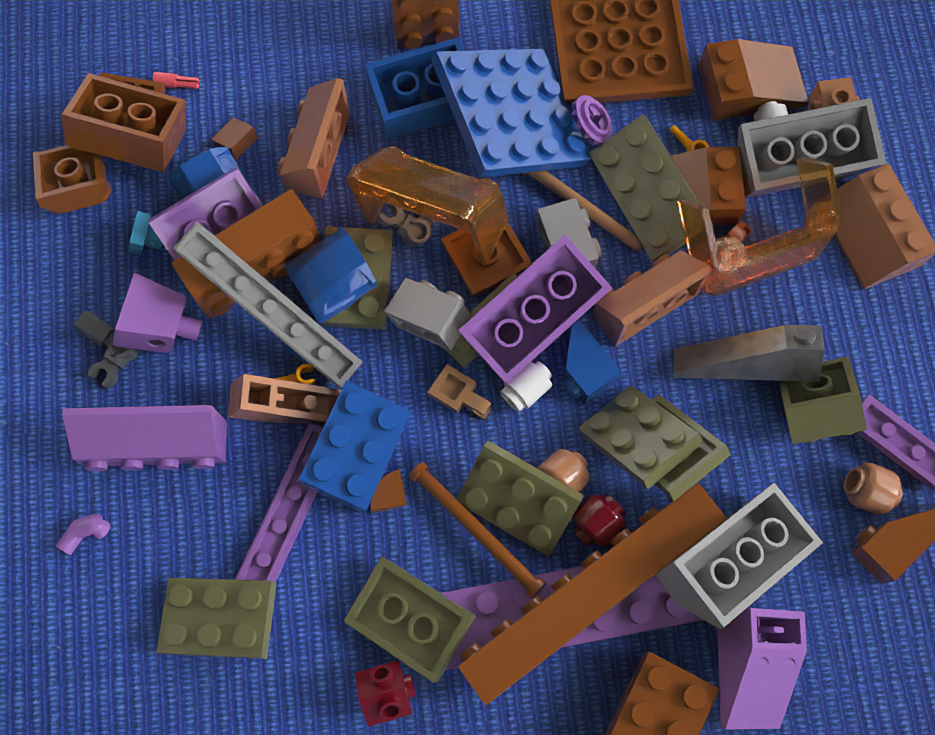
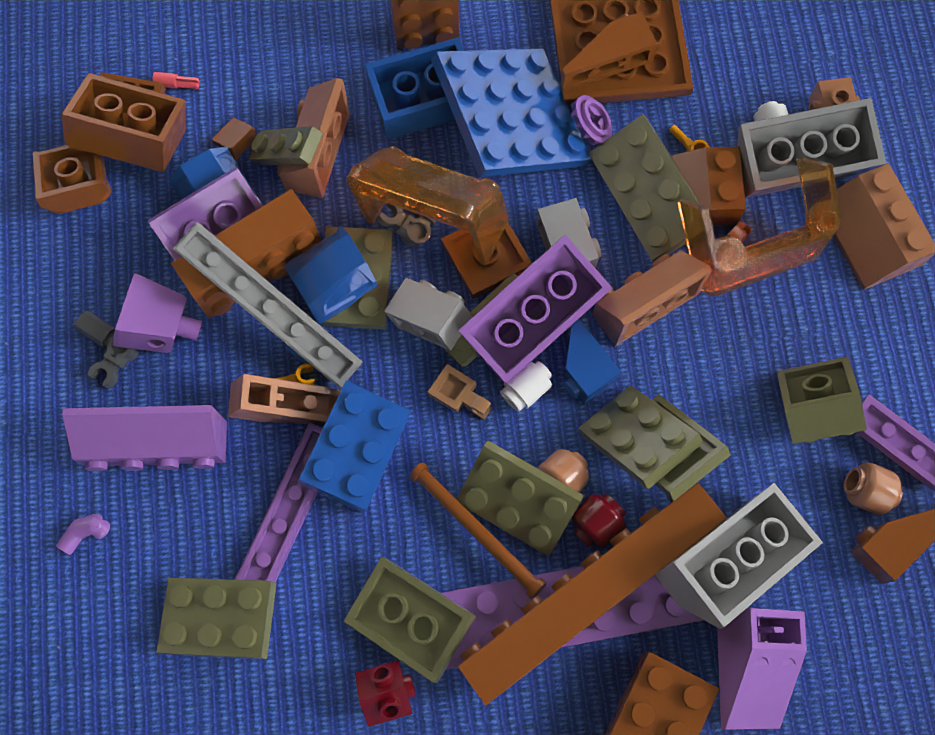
(142, 235): dark azure tile -> none
(285, 146): none -> olive plate
(389, 493): dark orange tile -> none
(594, 212): medium nougat piece -> none
(617, 48): none -> dark orange slope
(747, 74): dark orange slope -> none
(766, 354): flat silver wedge -> none

